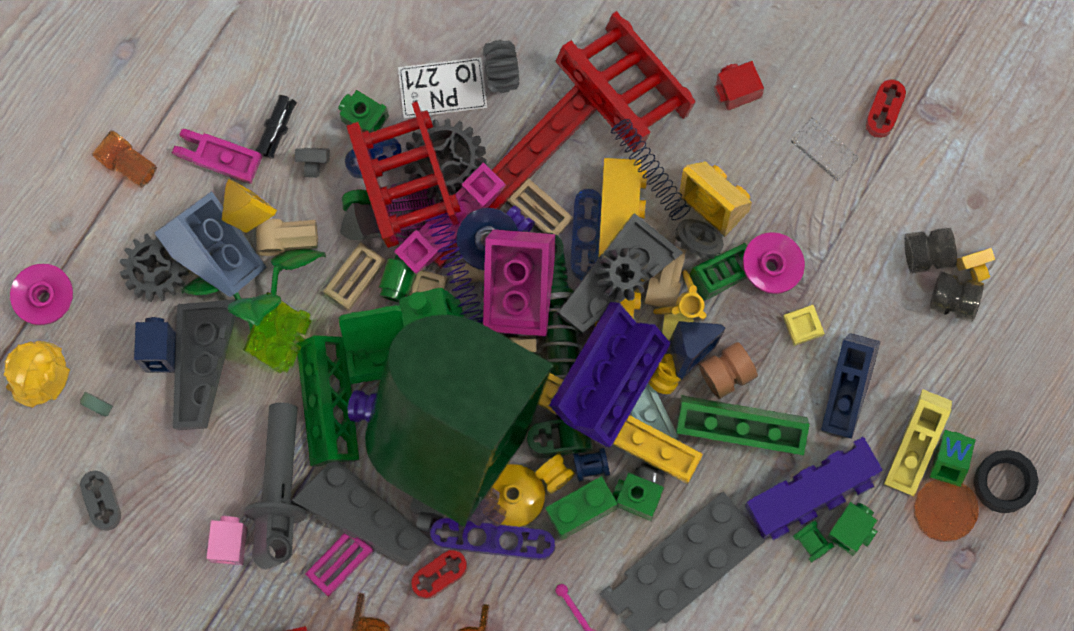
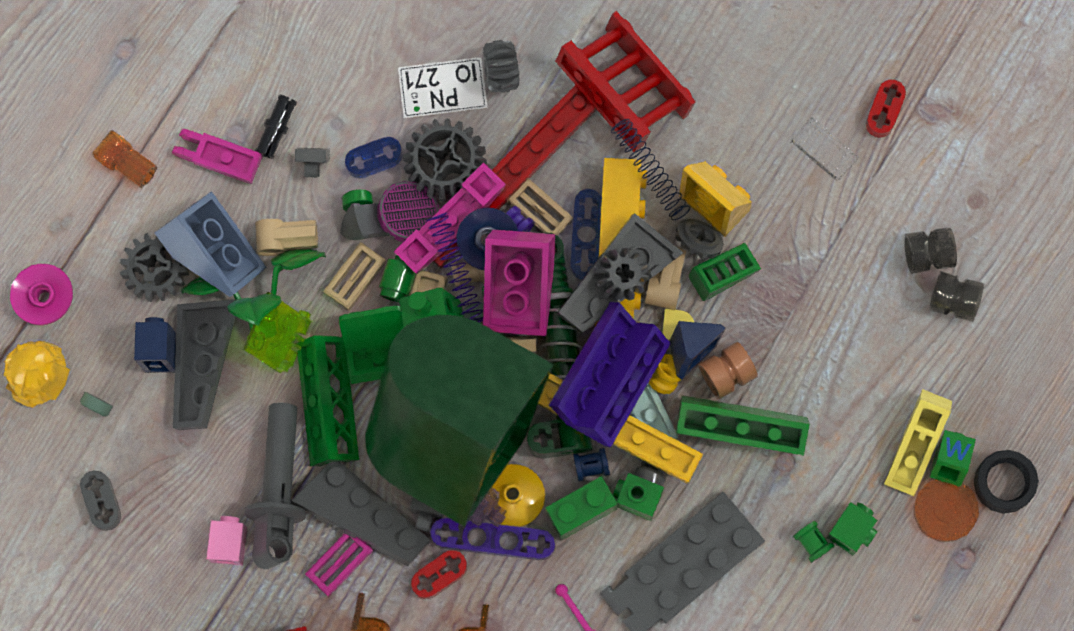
(244, 207): yellow slope -> none
(360, 406): dark purple wheel -> none
(371, 119): green brick -> none
(382, 197): red fence -> none
(555, 473): yellow wheel -> none
(688, 303): yellow plant -> none
(738, 85): red brick -> none
(783, 253): dark pink dish -> none
(803, 325): light yellow tile -> none
(814, 489): dark purple wedge -> none
(850, 384): dark blue slope -> none
(976, 264): yellow tile -> none

